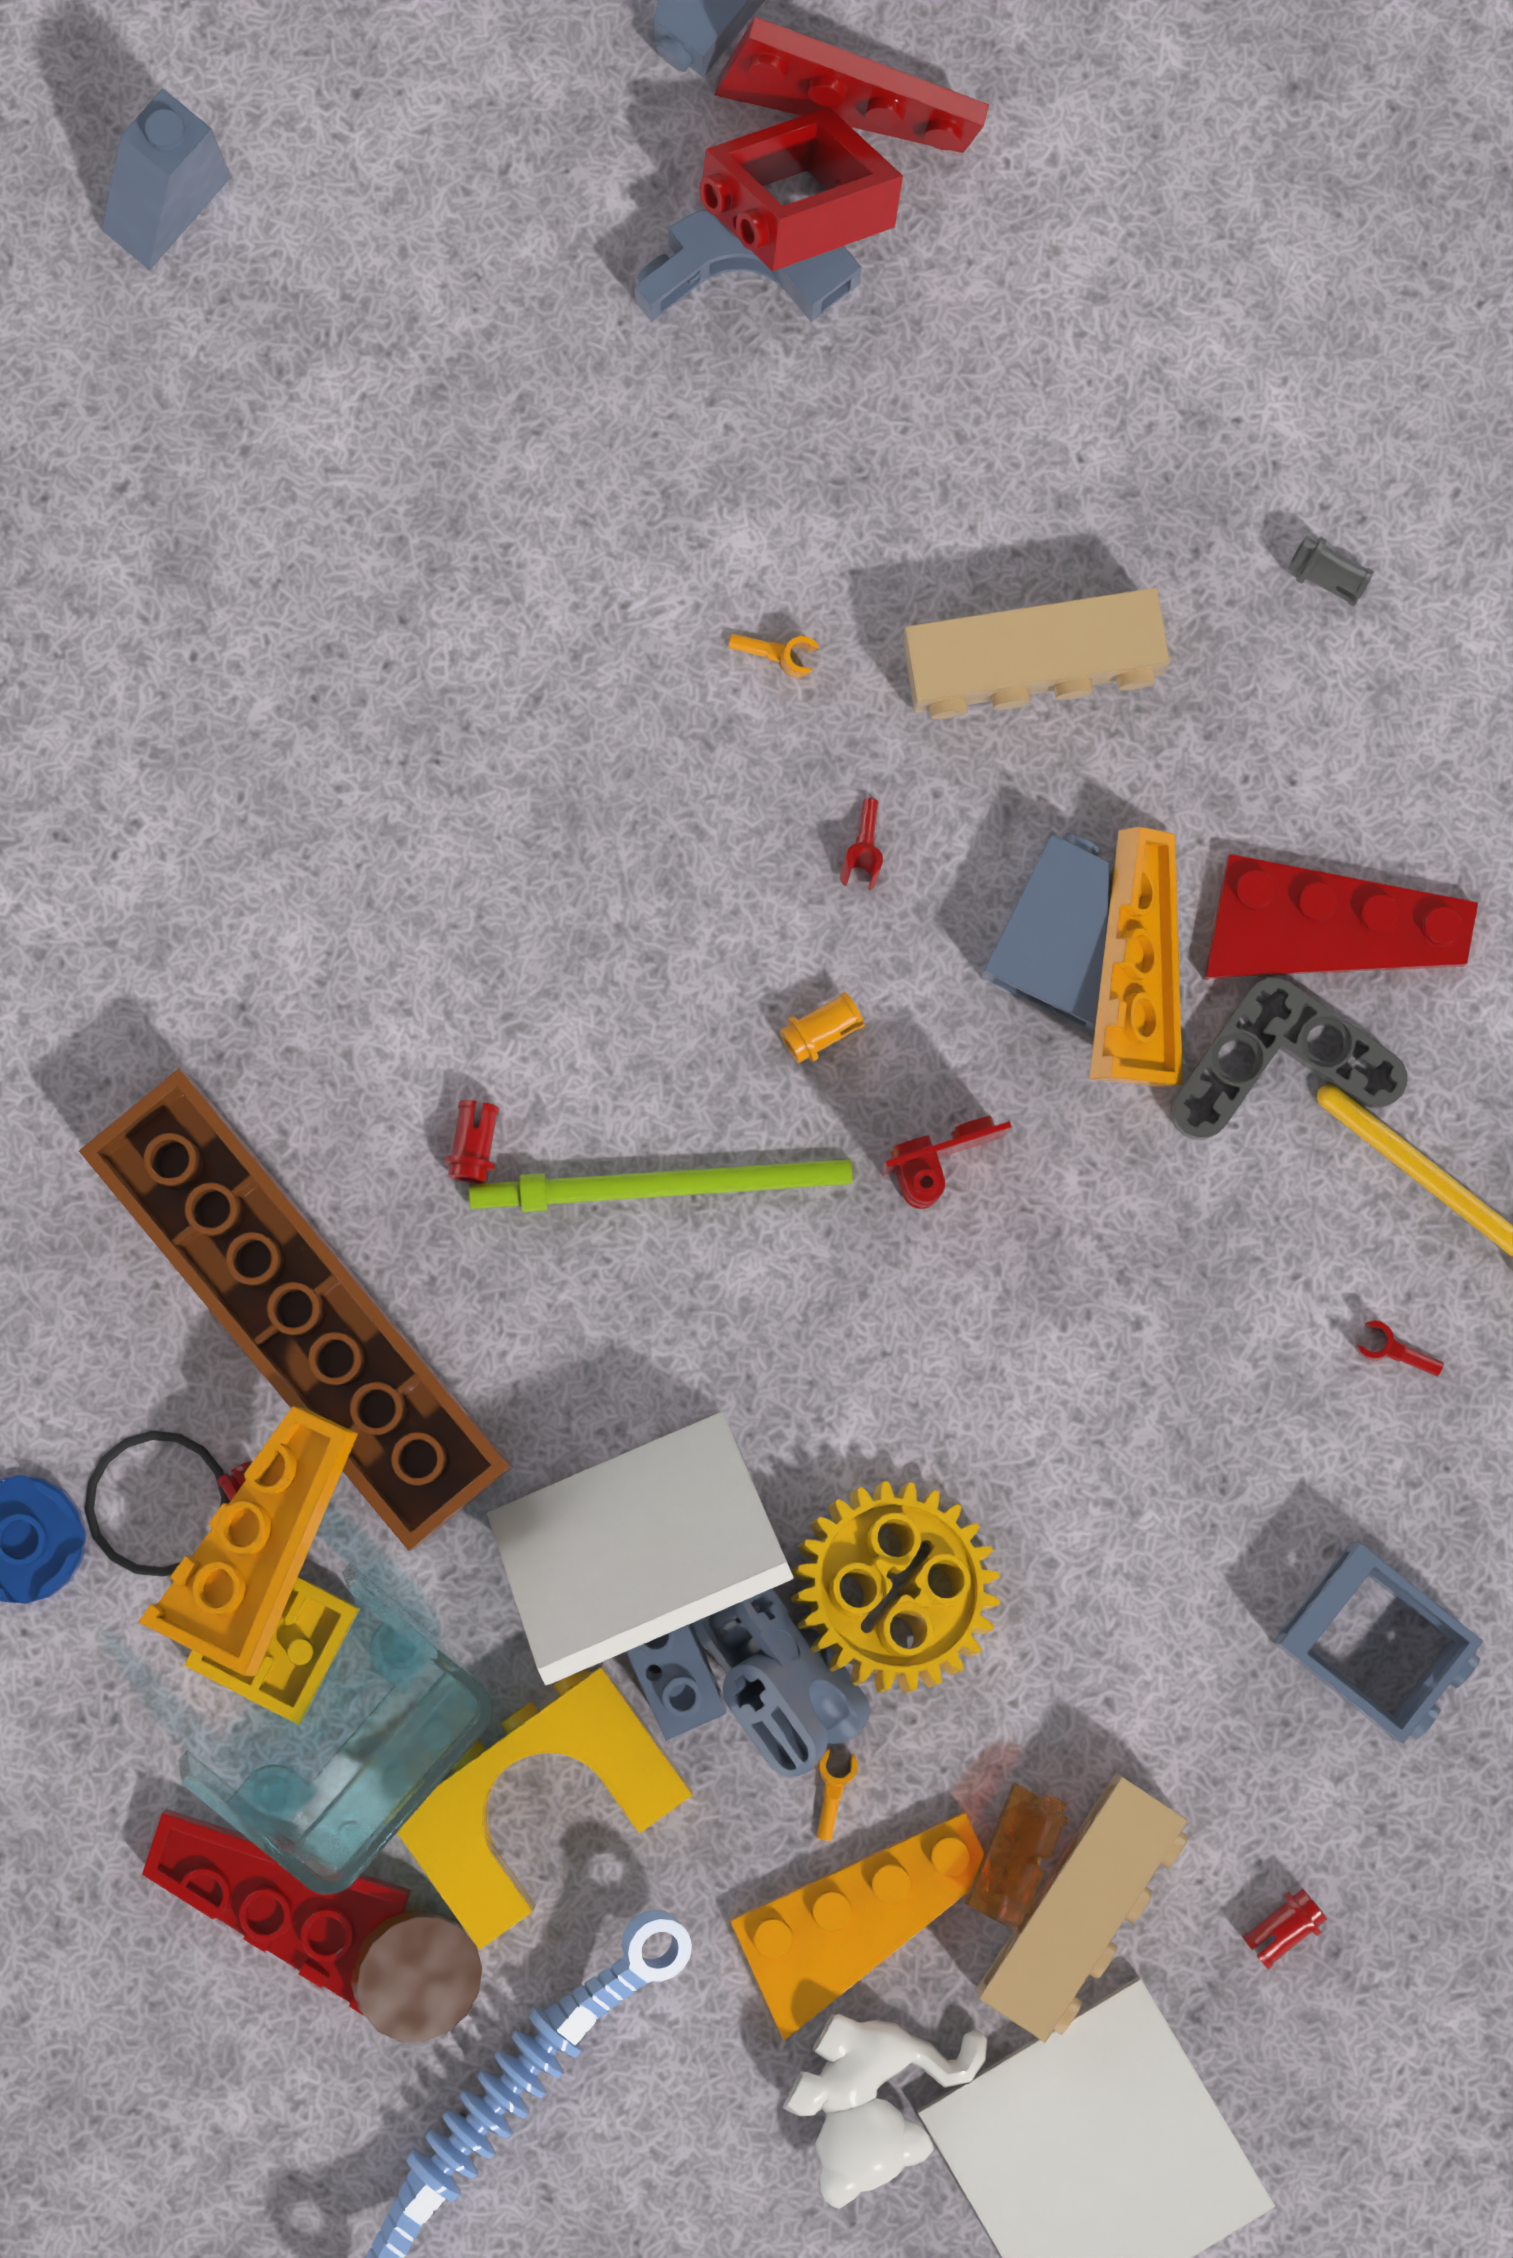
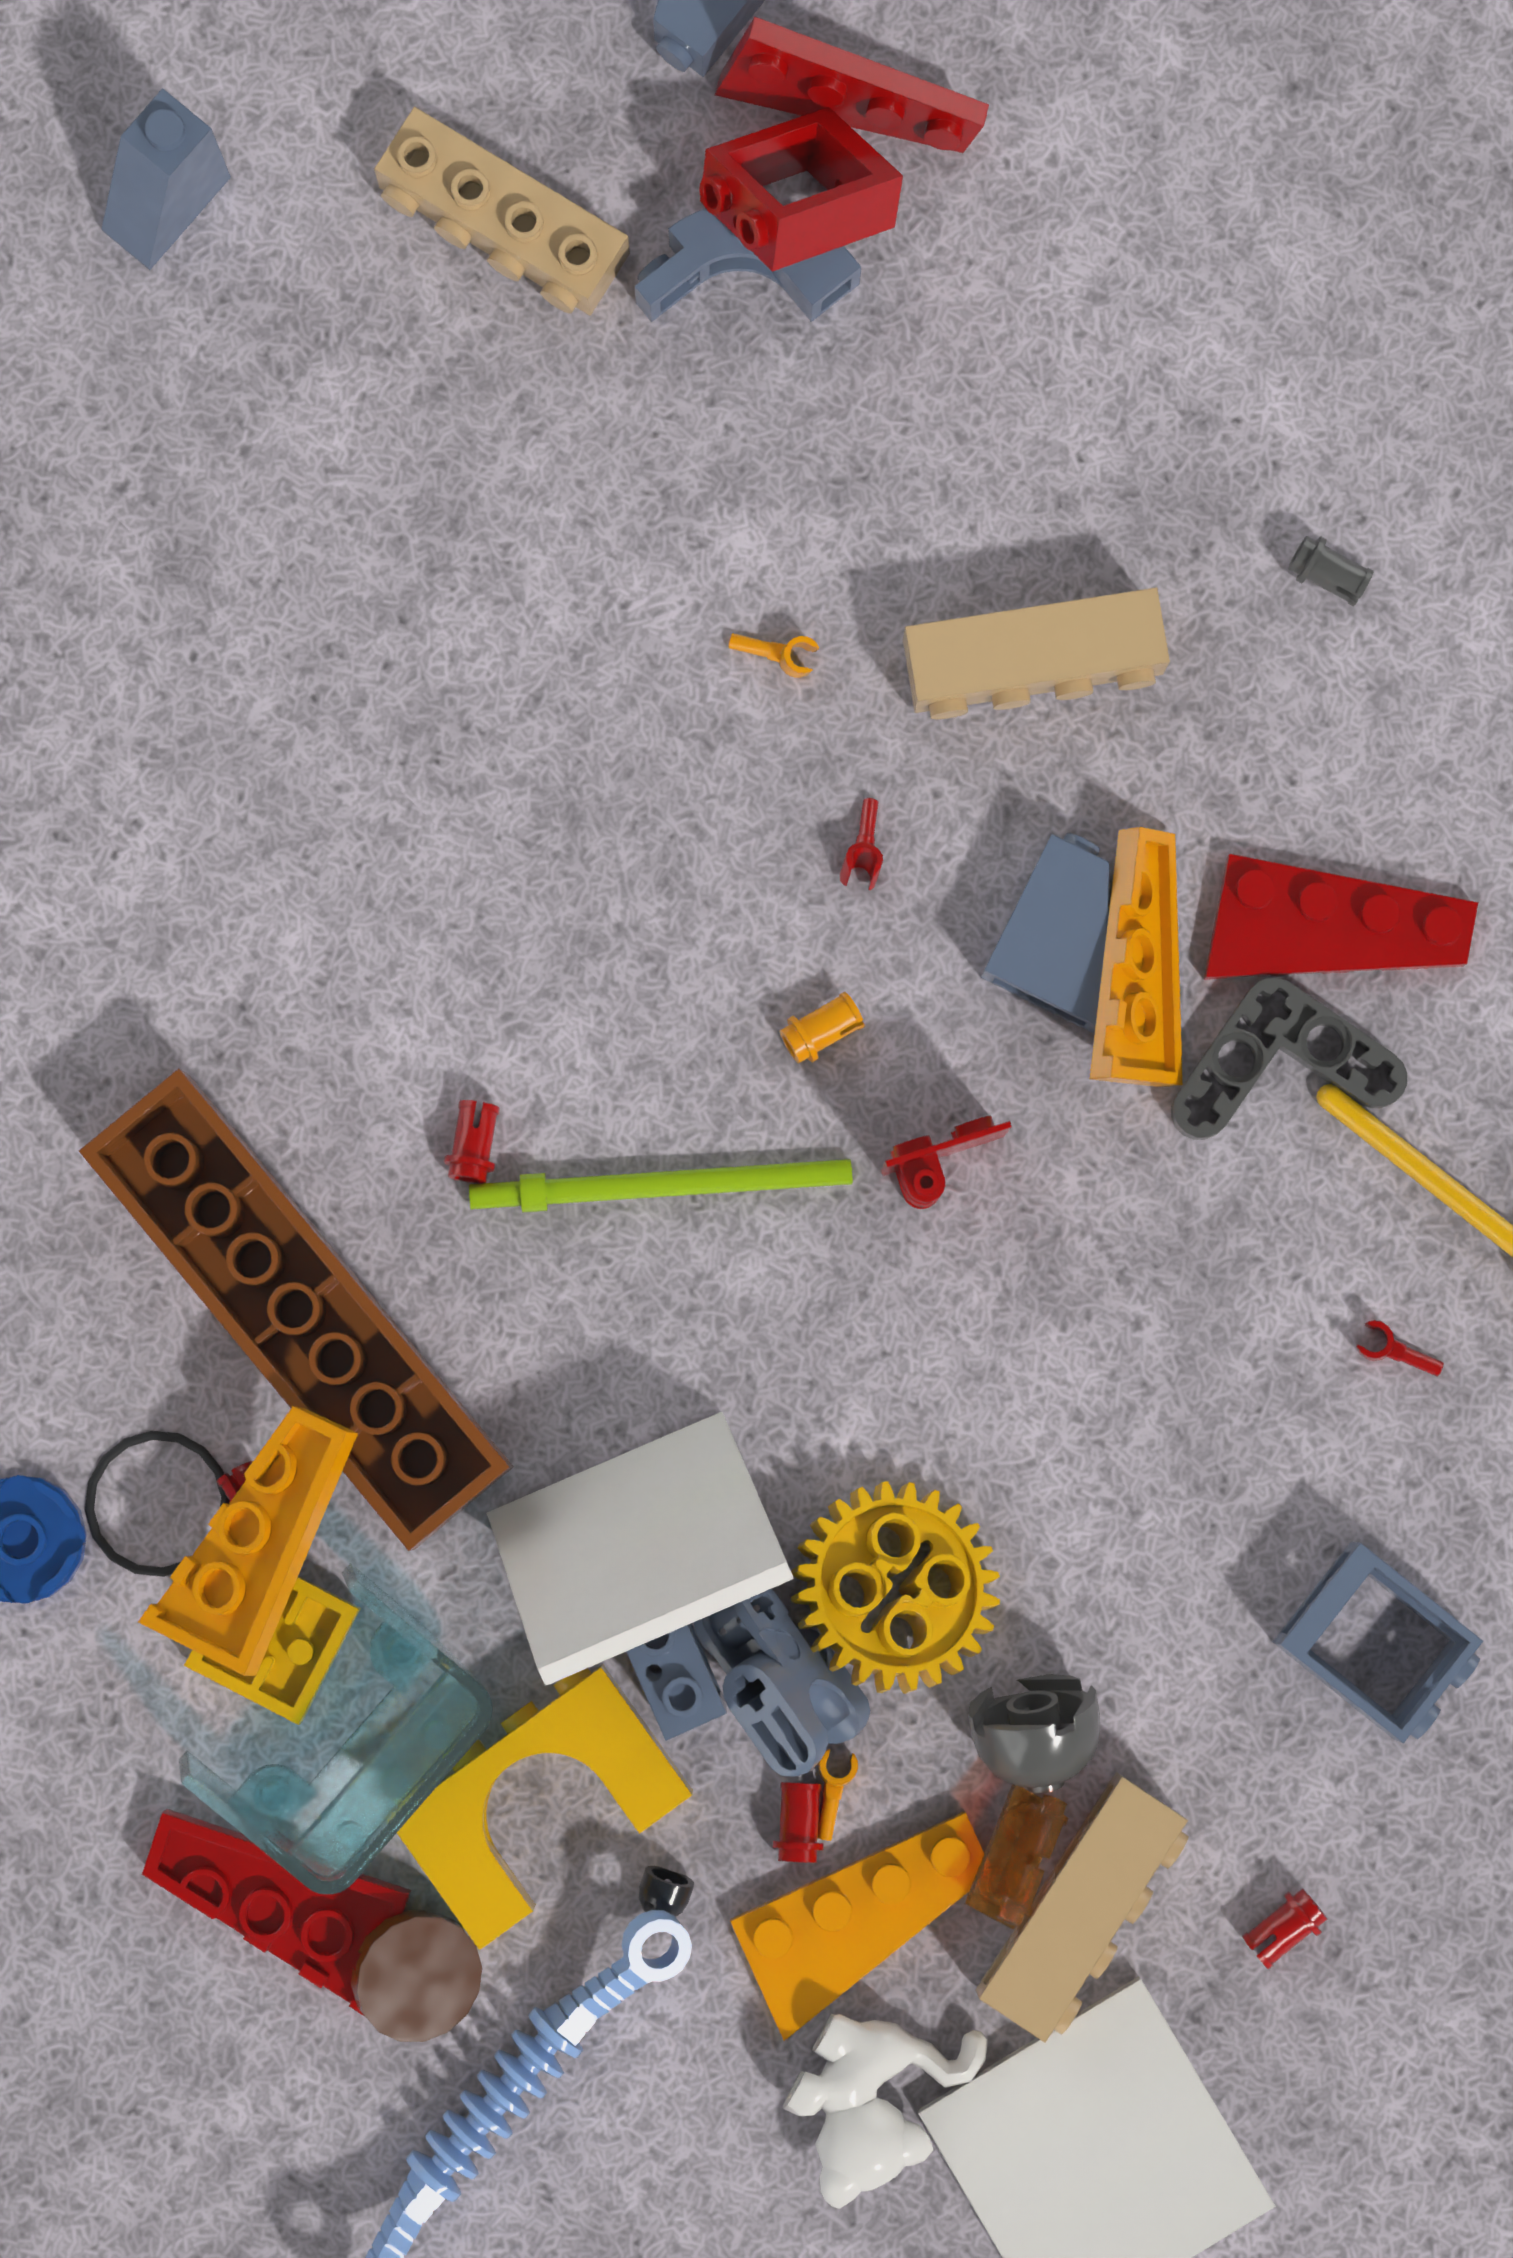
(500, 212): none -> tan brick
(662, 1895): none -> black hinge
(799, 1823): none -> red pin
(1038, 1734): none -> dark grey cylinder

